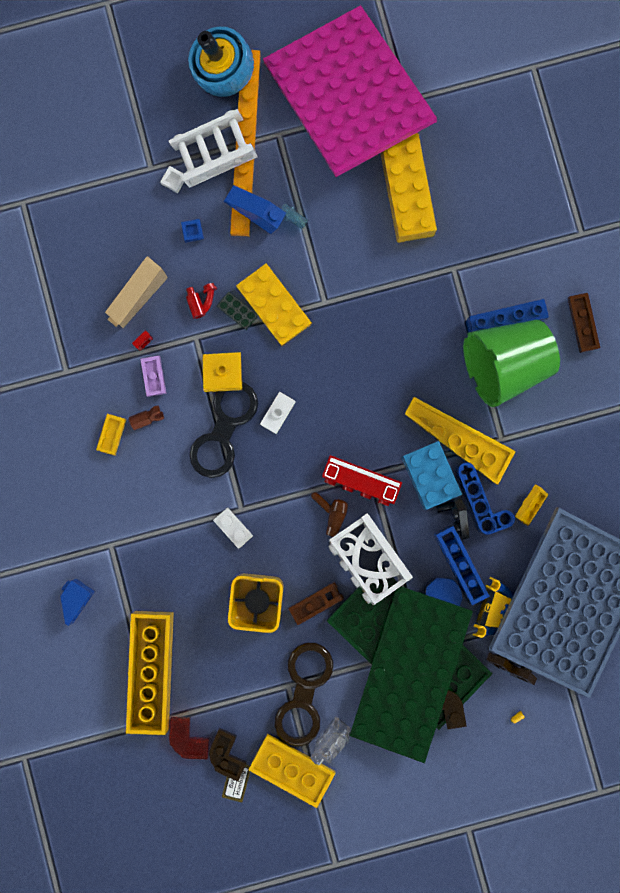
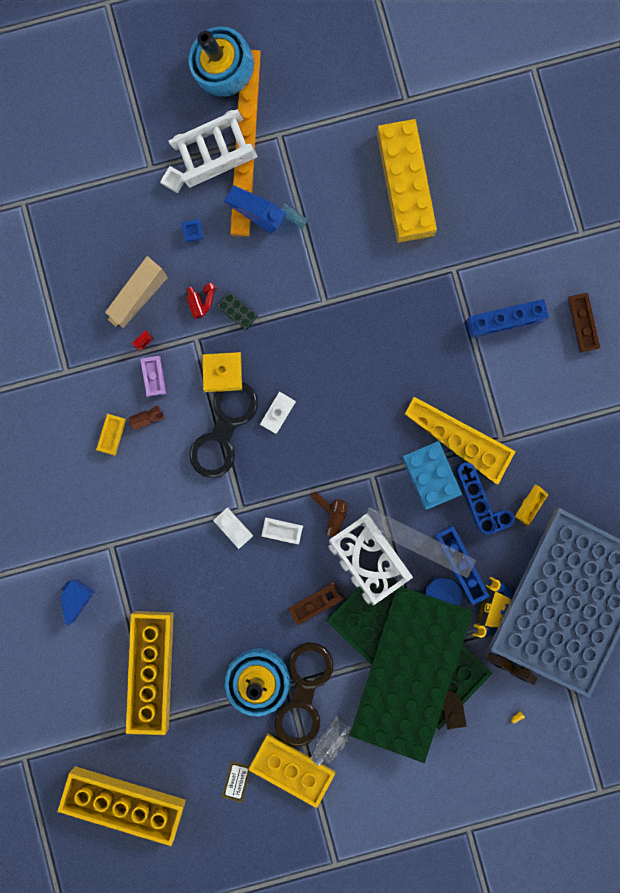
(122, 805): none -> yellow brick
(185, 745): clear red plate -> none
(221, 759): dark brown plate -> none
(243, 619): yellow piece -> none
(257, 682): none -> dark azure wheel
(274, 304): yellow plate -> none
(282, 531): none -> white plate
(349, 91): dark pink plate -> none
(361, 479): red brick -> none
(418, 542): none -> clear tile
(459, 513): black plate -> none
(510, 359): bright green cone -> none

